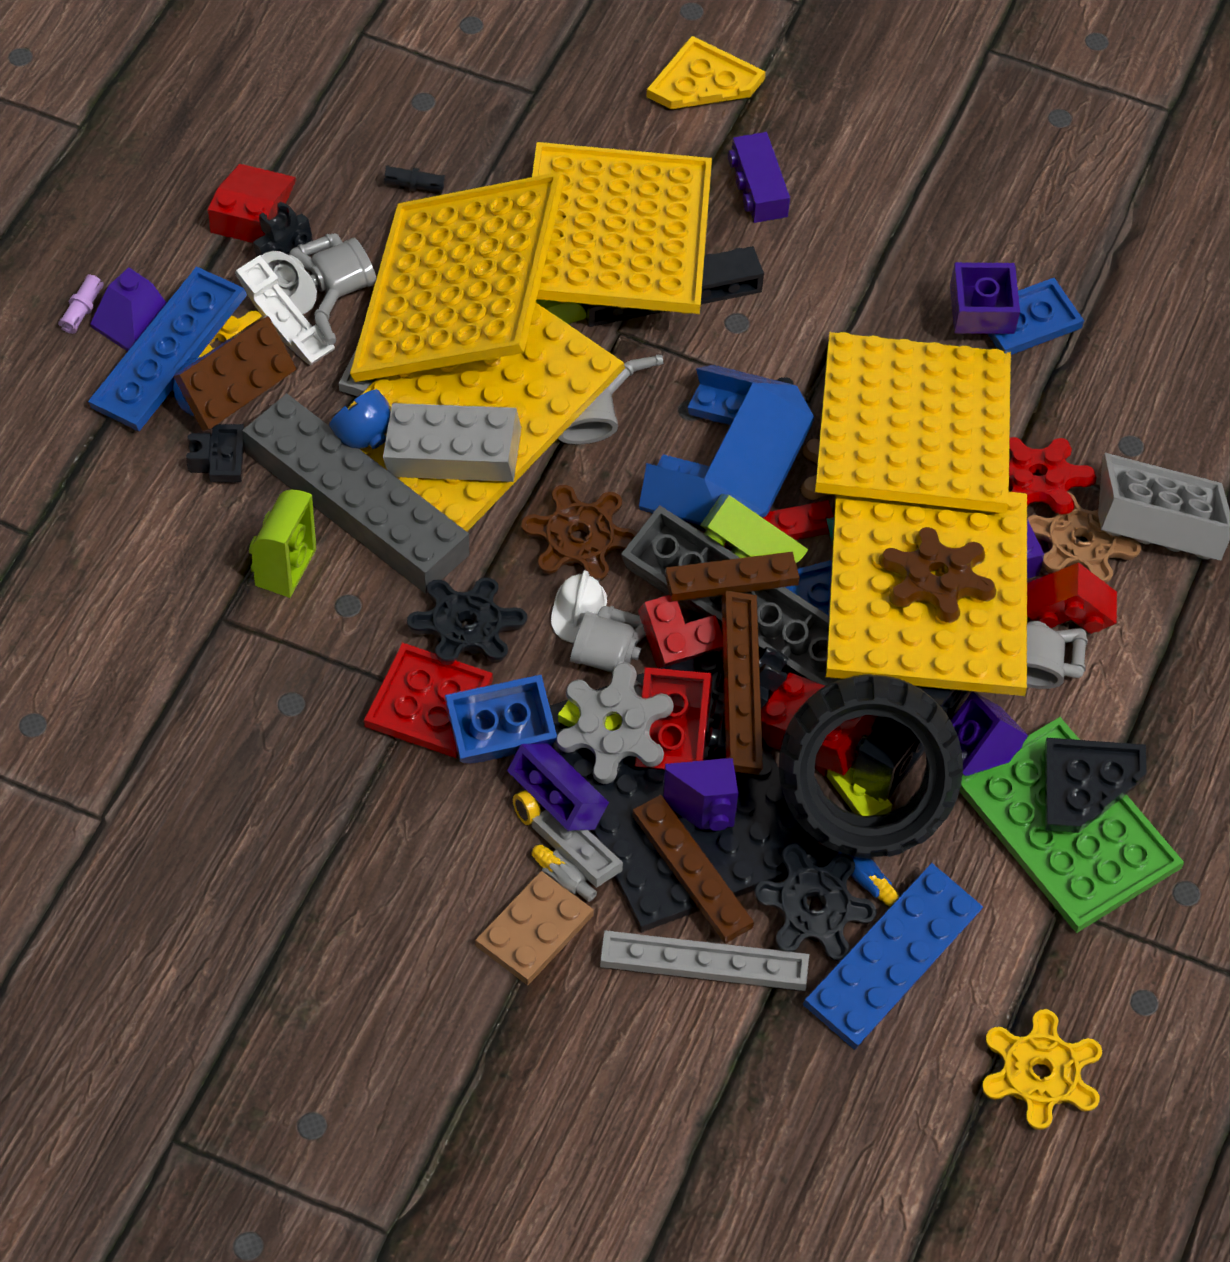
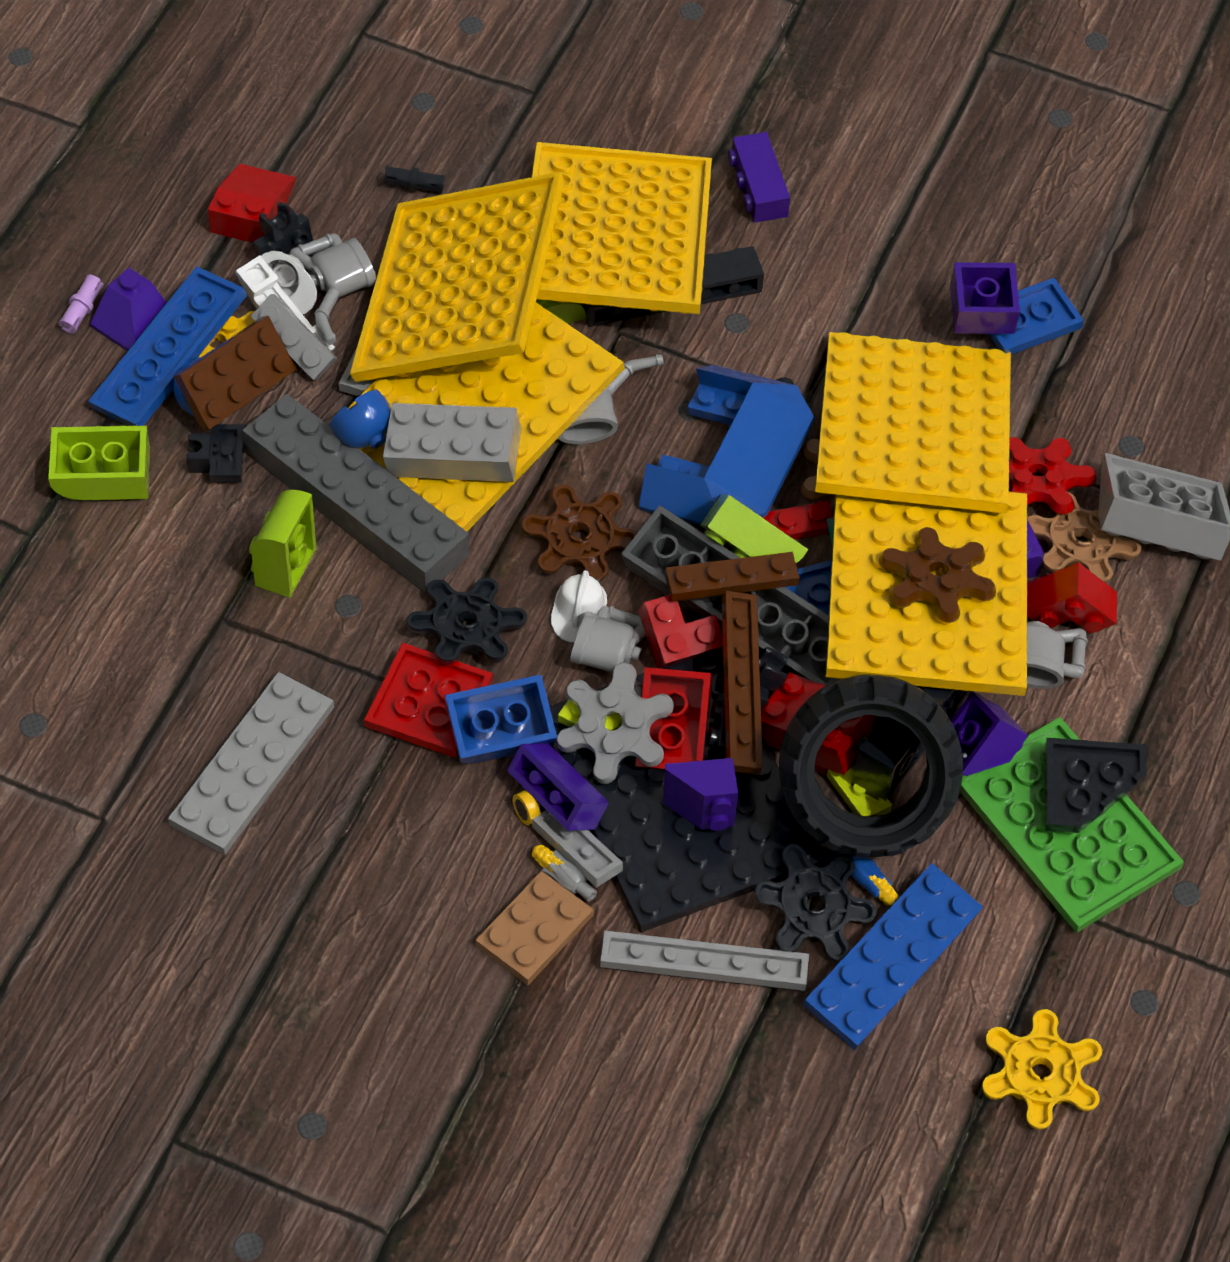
(100, 462): none -> lime brick
(251, 763): none -> light grey plate
(296, 337): none -> light grey plate
(693, 869): reddish brown plate -> none
(704, 76): yellow plate -> none

